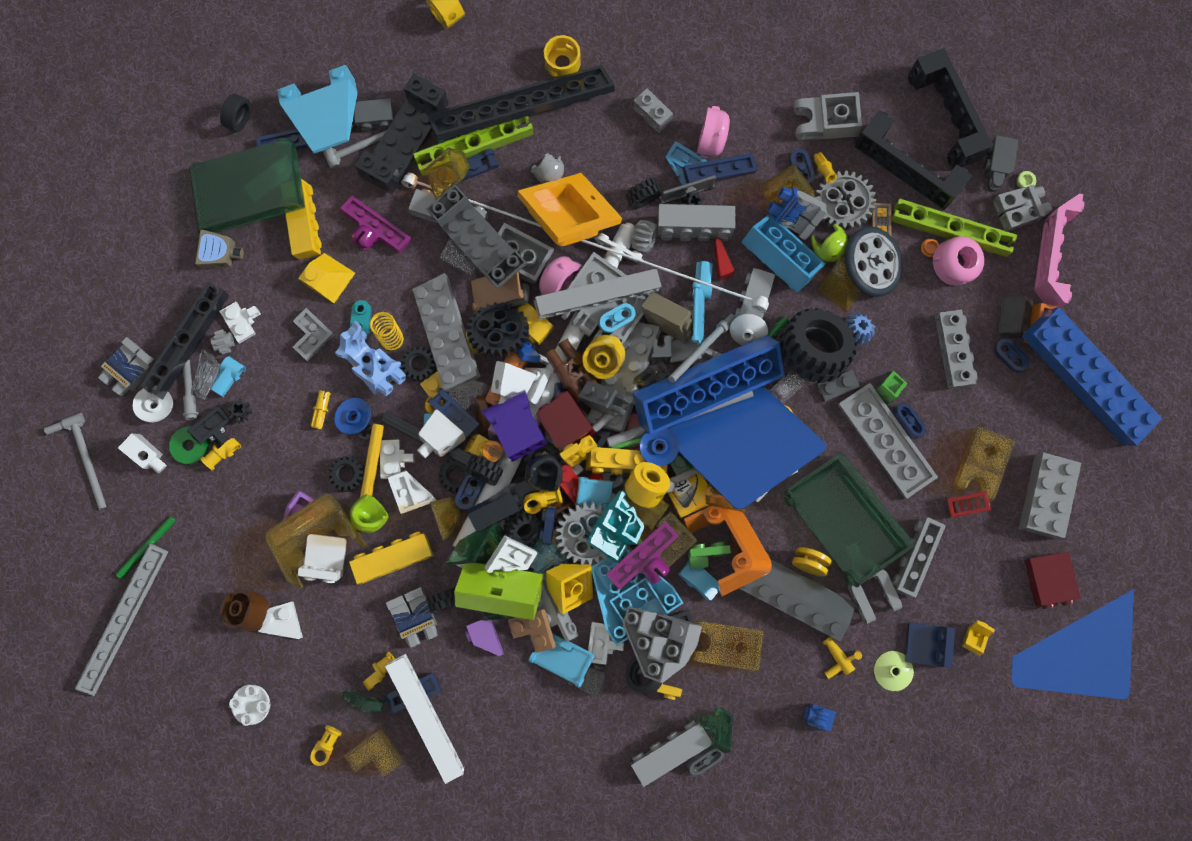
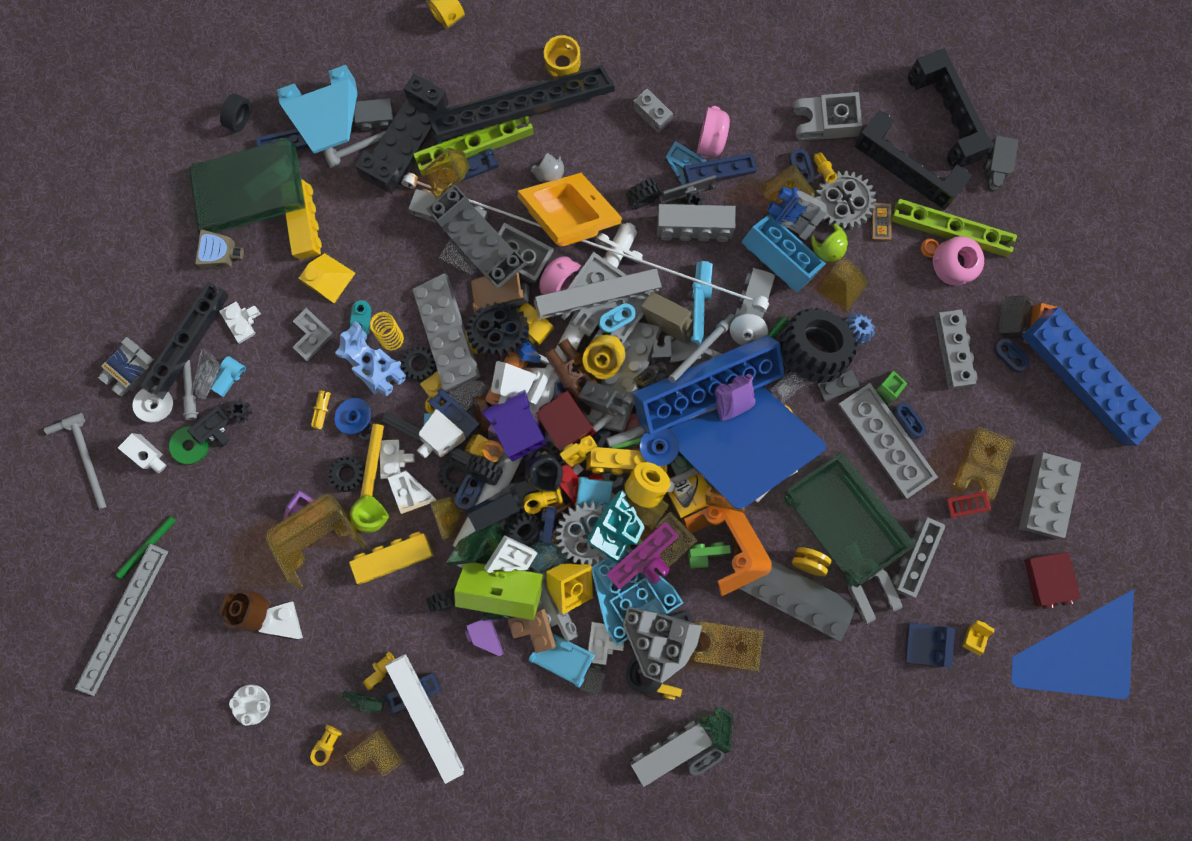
(218, 454): yellow connector -> none
(222, 341): light grey gear -> none
(323, 558): white bracket -> none
(373, 227): magenta plate -> none
(410, 623): hips -> none
(644, 236): light grey gear -> none
(701, 580): medium azure slope -> none
(723, 263): red slope -> none
(735, 397): none -> medium lavender slope
(819, 717): blue brick -> none
(843, 662): yellow piece -> none
(884, 667): yellowish green dish -> none
(893, 267): wedge -> none
(1021, 207): light grey hips -> none
(1025, 179): yellowish green tile -> none
(1046, 287): bright pink slope -> none

